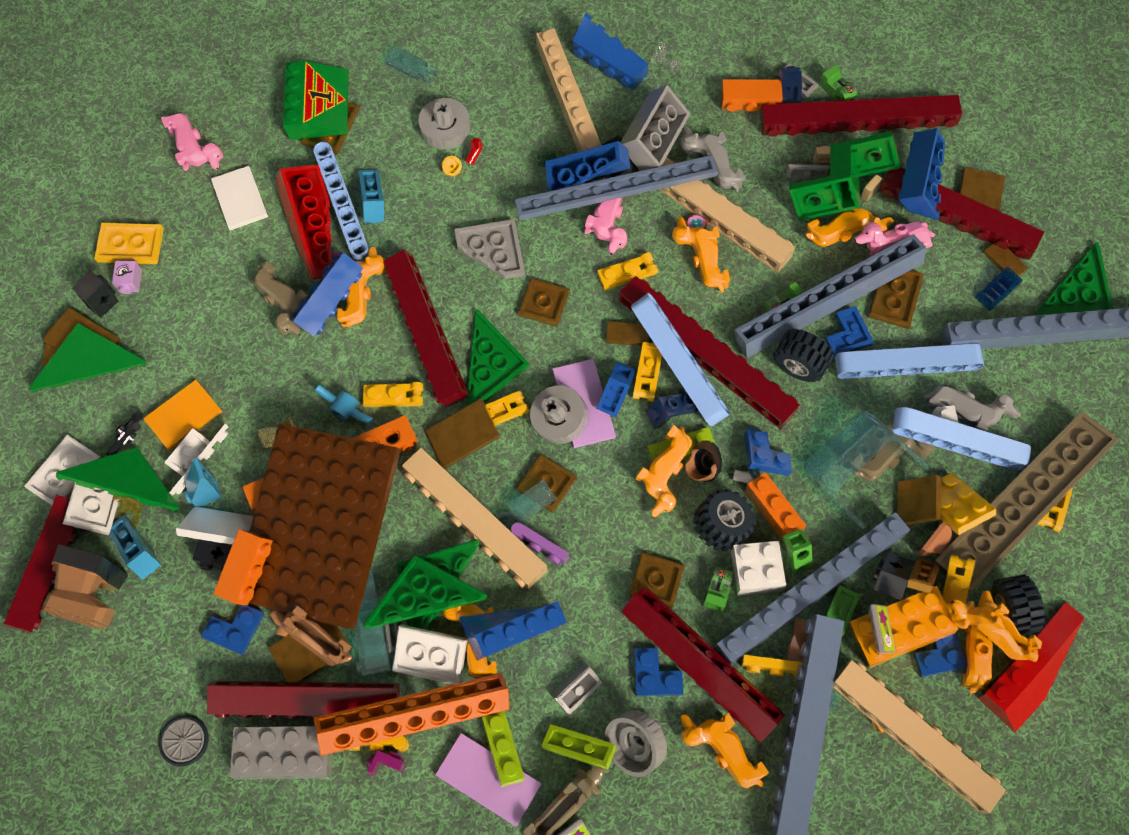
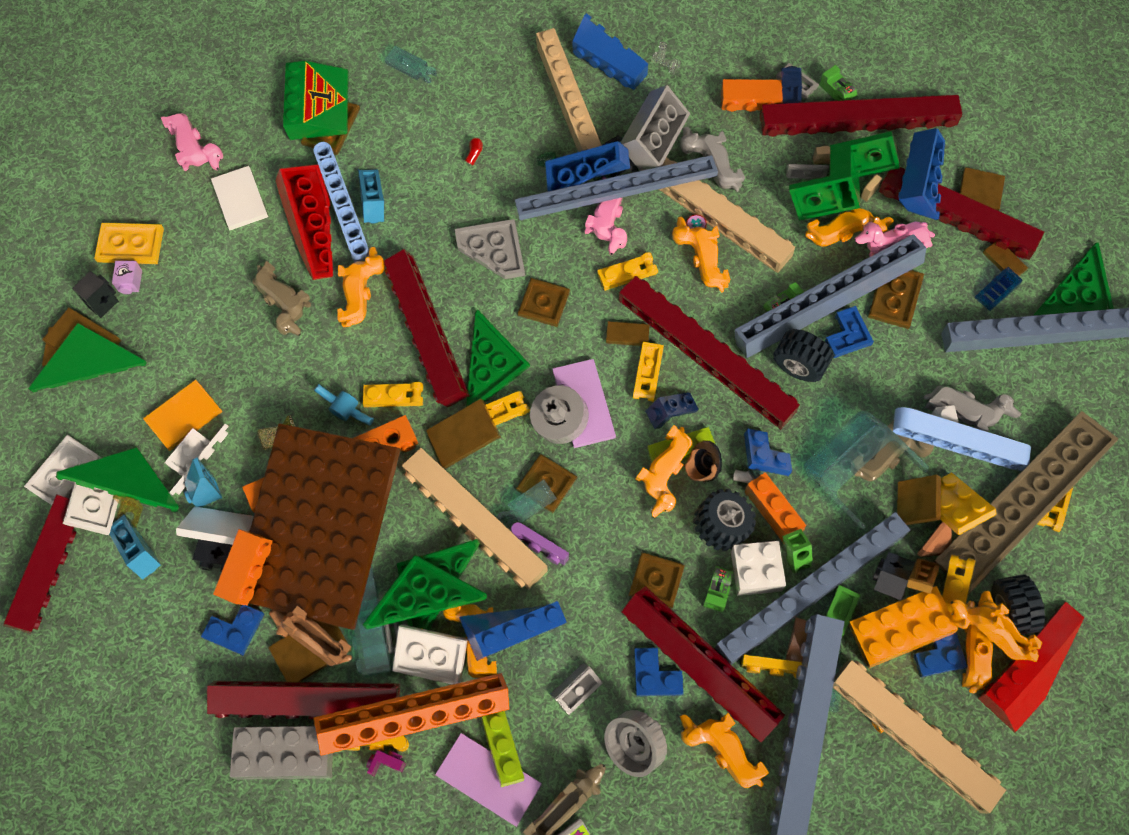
(76, 584): medium nougat piece -> none
(125, 433): black piece -> none
(183, 740): light grey wheel -> none
(327, 293): wedge -> none
(441, 114): light grey piece -> none
(451, 166): yellow tile -> none
(579, 746): lime plate -> none
(616, 389): blue bracket -> none
(680, 359): light blue beam -> none
(881, 629): slope -> none
(909, 360): light blue beam -> none

